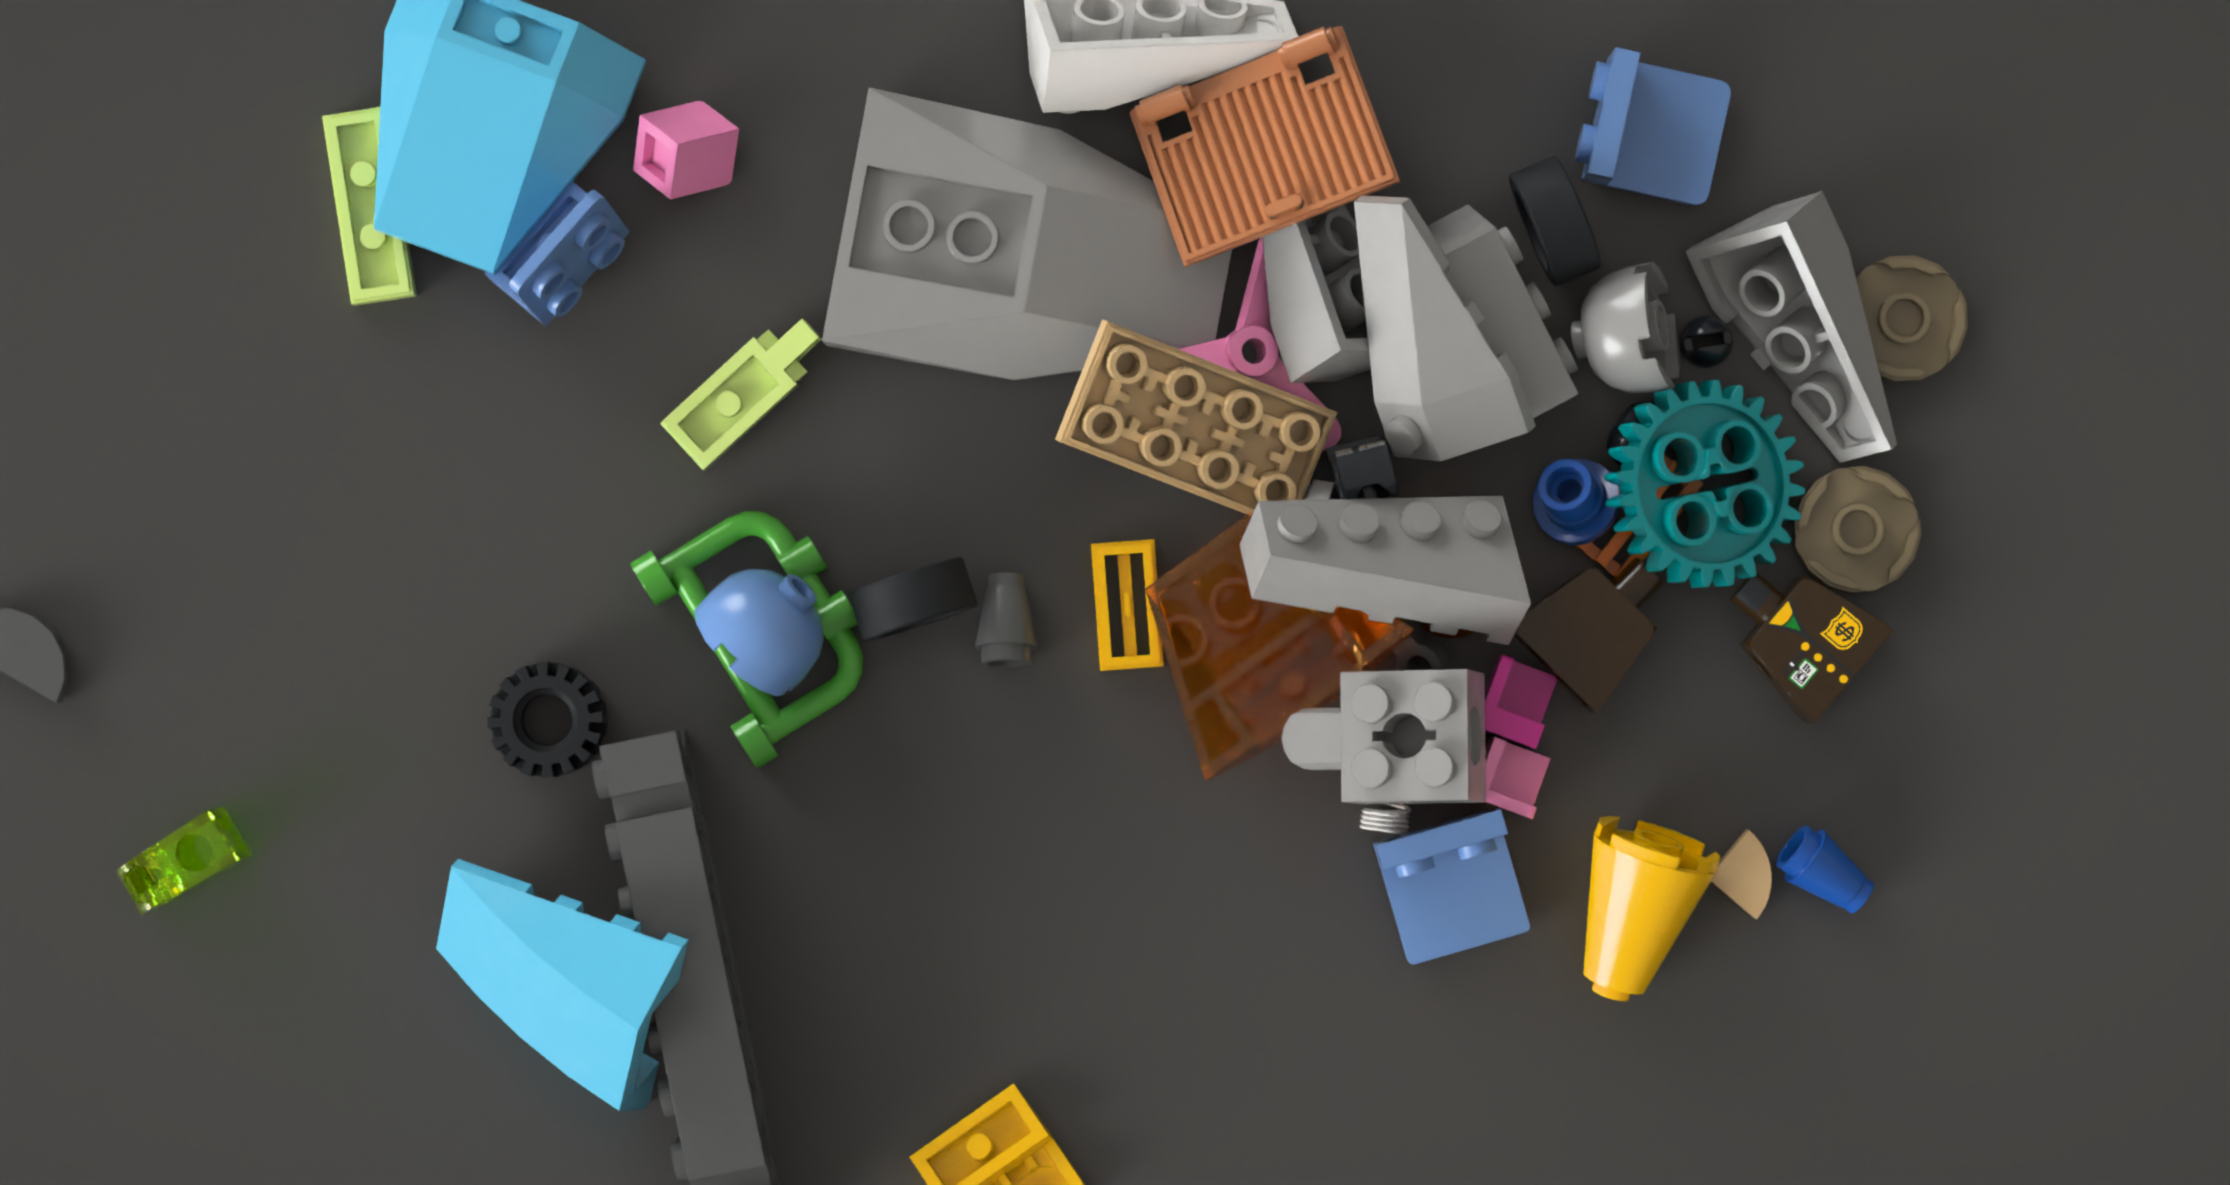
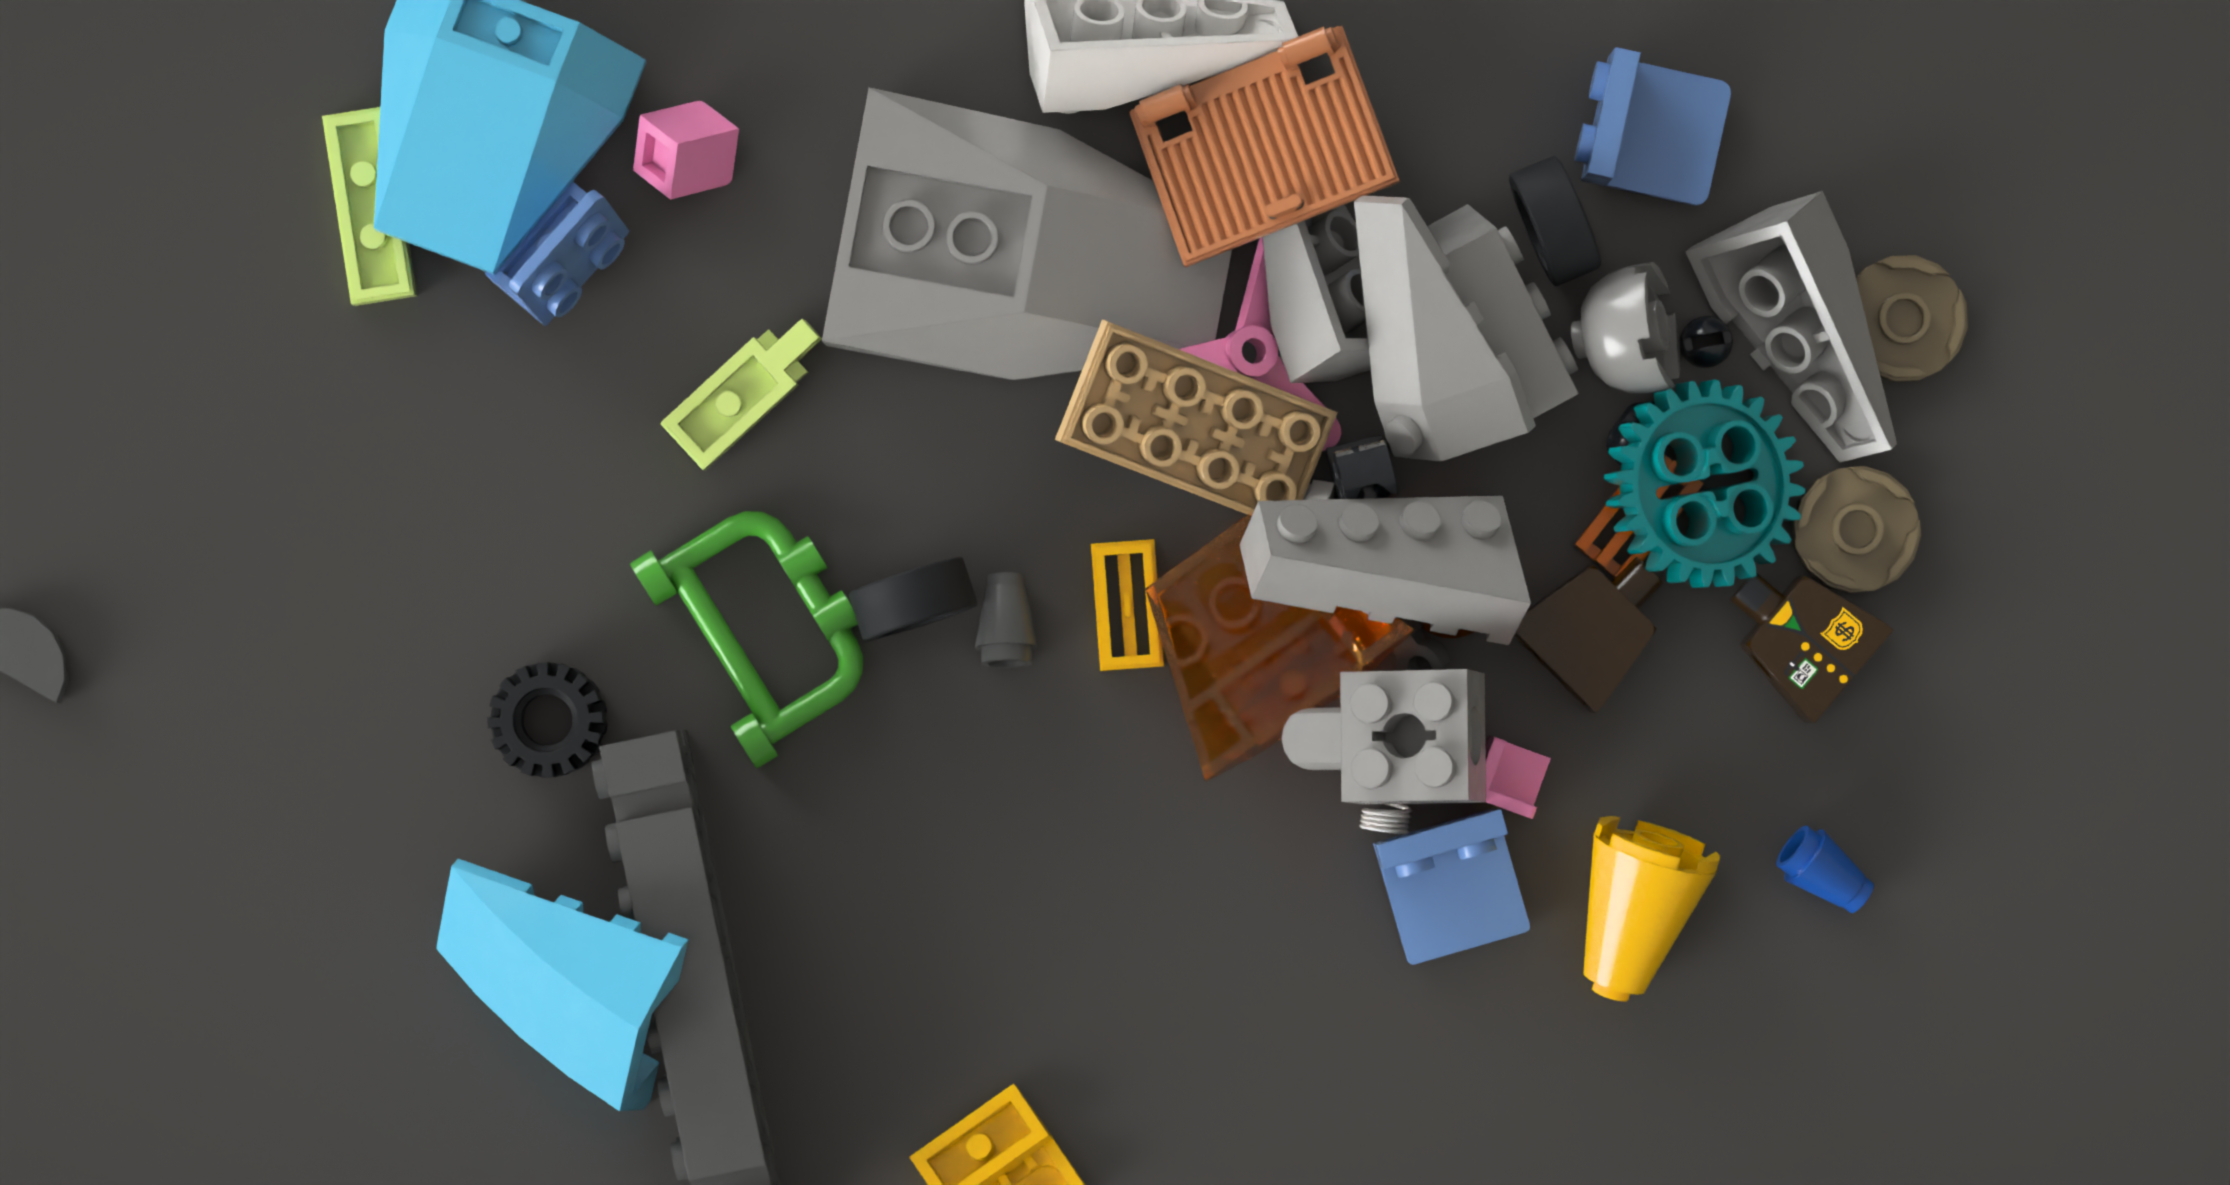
(183, 860): clear neon green leg -> none
(765, 625): medium blue cylinder -> none
(1517, 701): dark pink panel -> none
(1573, 501): blue piece -> none
(1745, 874): tan tile -> none

